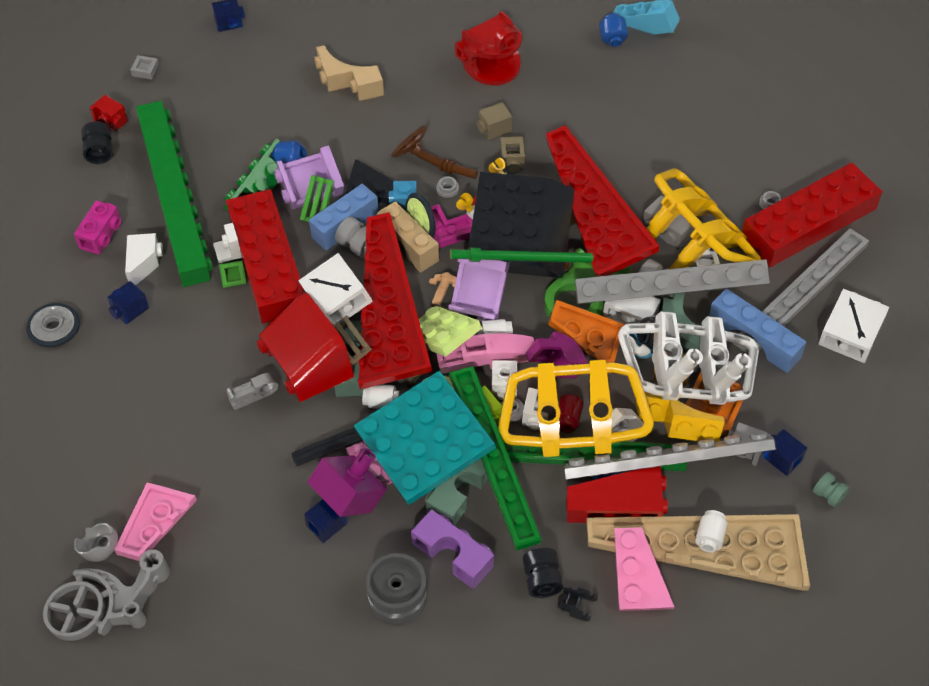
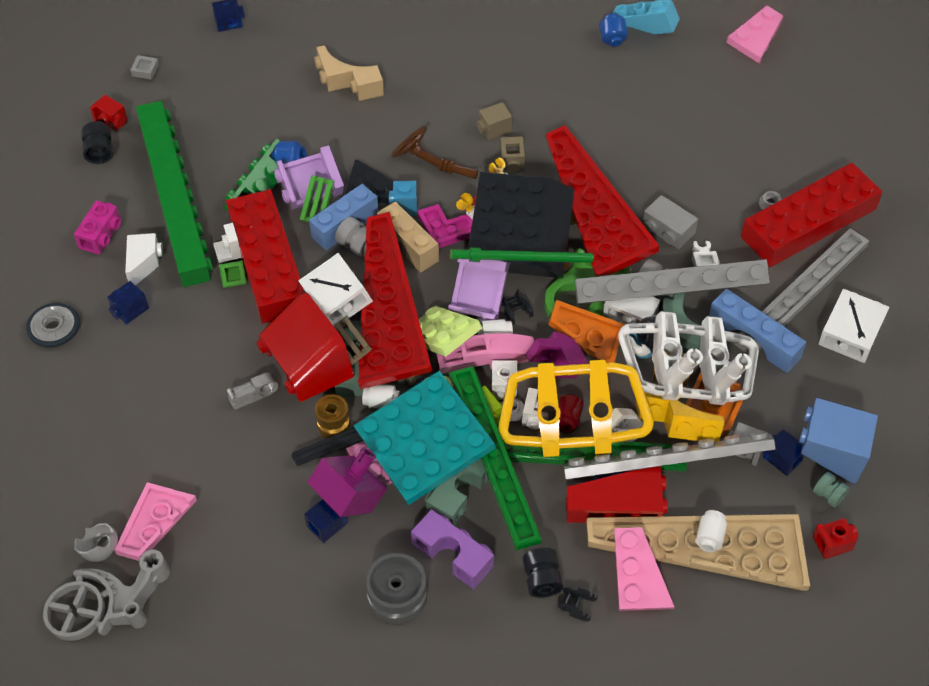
(332, 415): none -> pearl gold wheel
(421, 212): wheel -> none
(445, 279): light nougat piece -> none
(447, 187): light grey plate -> none
(491, 51): red animal -> none
(523, 304): none -> black piece
(694, 202): yellow piece -> none
(756, 33): none -> bright pink wing
(832, 544): none -> red brick
(838, 438): none -> medium blue slope

